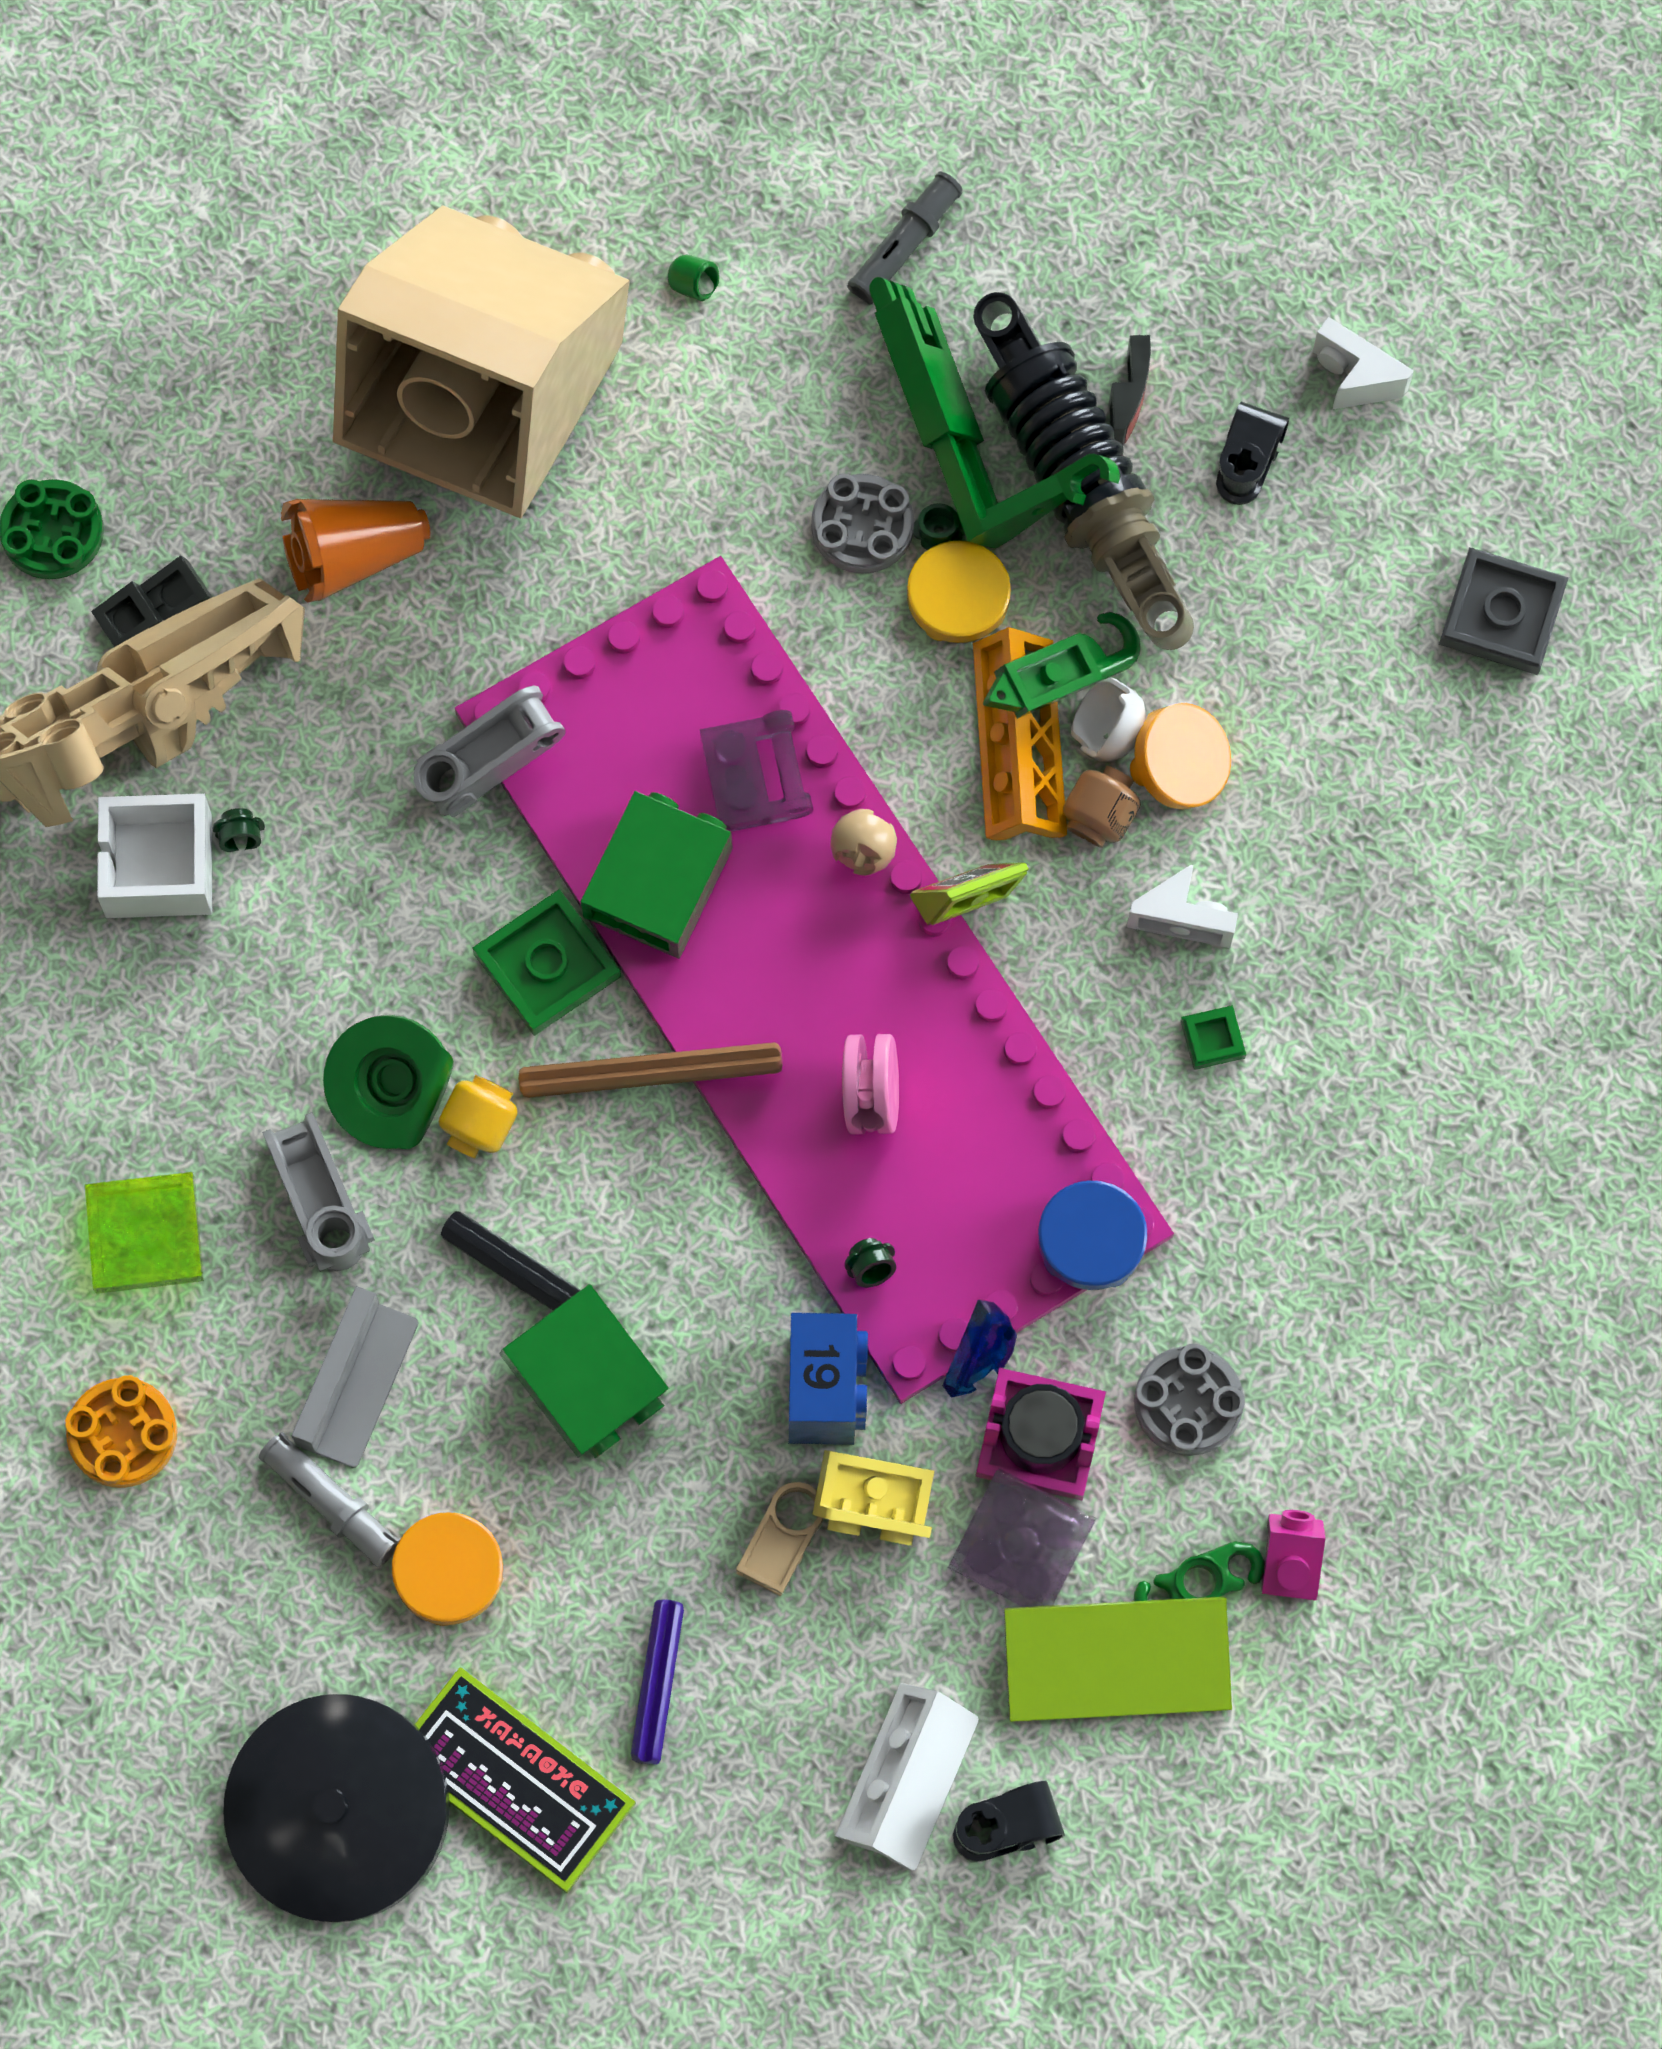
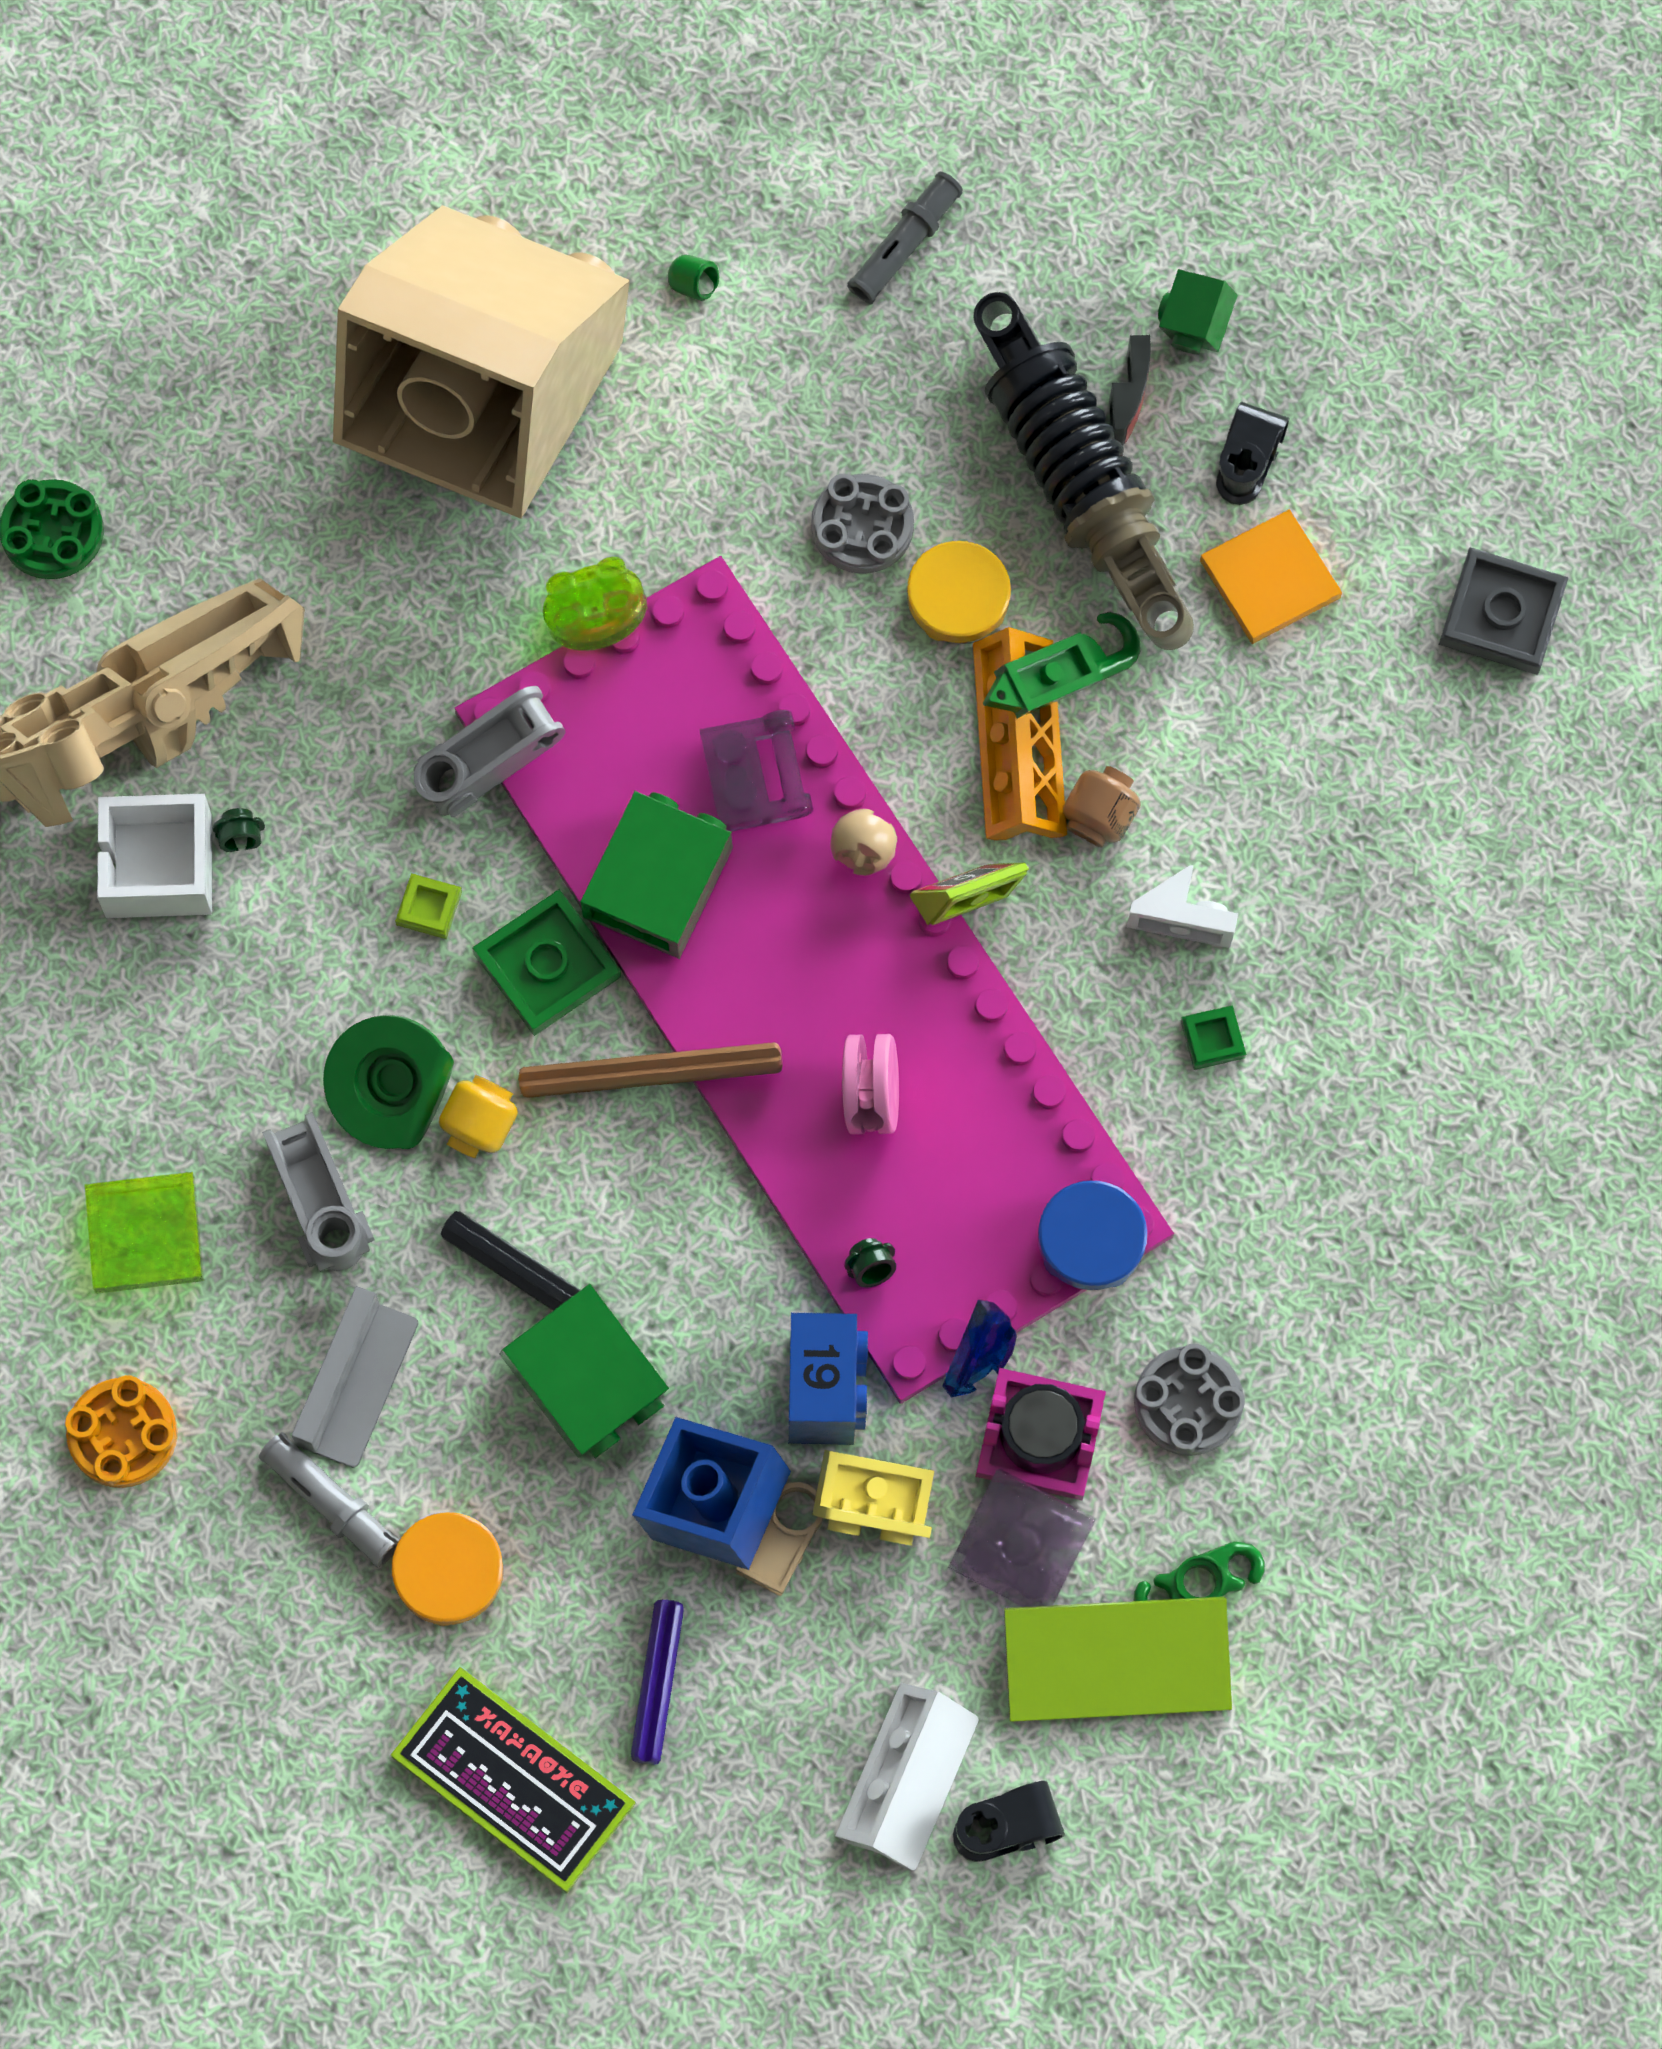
(155, 600): pearl dark grey slope -> none
(336, 1808): black dish -> none
(348, 540): orange cone -> none
(428, 906): none -> lime tile
(594, 605): none -> clear neon green tile
(712, 1493): none -> blue brick
(934, 517): dark green plate -> none
(950, 427): green hinge -> none
(1112, 710): white hair -> none
(1181, 756): tile -> none
(1196, 312): none -> green brick
(1270, 576): none -> light orange tile
(1293, 1555): dark pink bracket -> none
(1370, 371): white slope -> none

